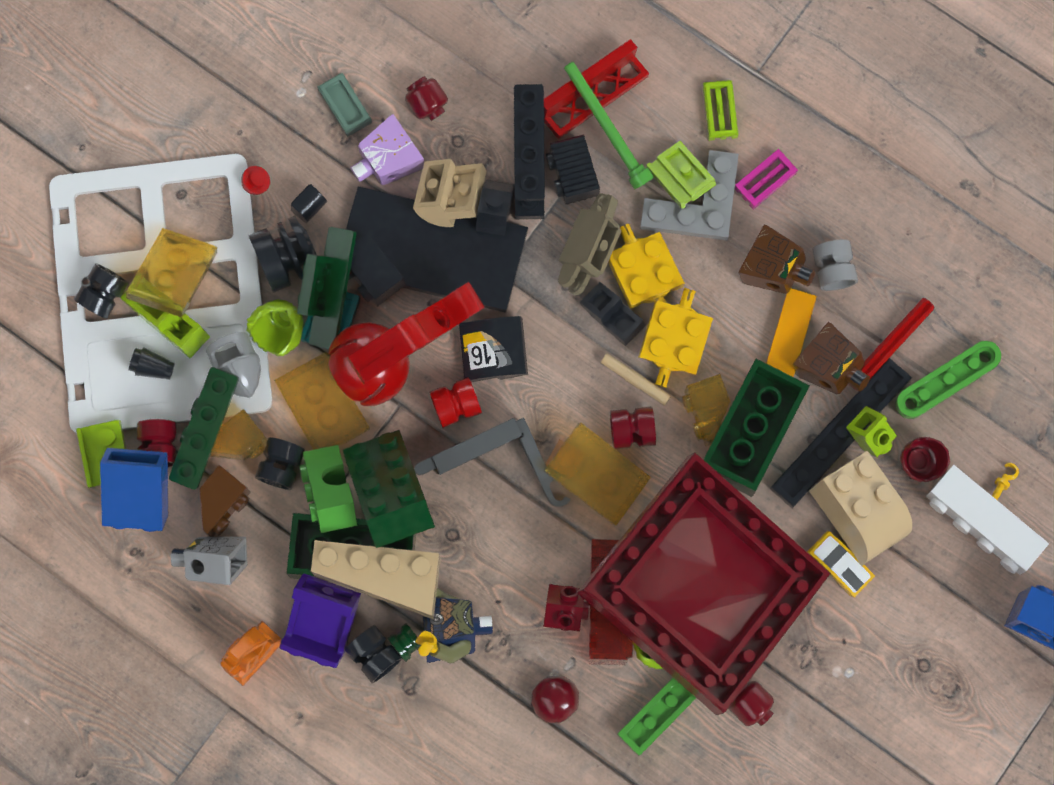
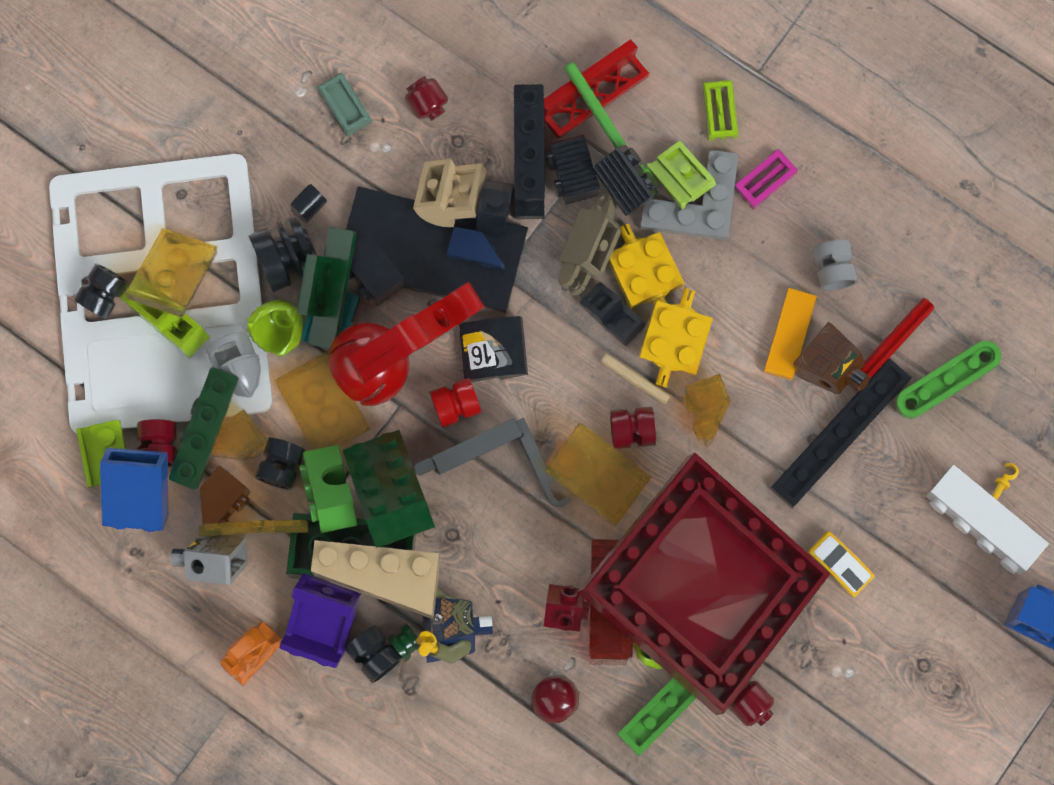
(150, 364): black cone -> none
(254, 528): none -> clear yellow tile
(255, 180): red plate -> none
(387, 154): lavender torso -> none
(473, 247): none -> dark blue slope
(626, 179): none -> black brick
(755, 426): dark green brick -> none
(775, 263): reddish brown torso -> none
(863, 507): tan brick -> none
(877, 437): lime brick -> none
(924, 459): dark red hair -> none

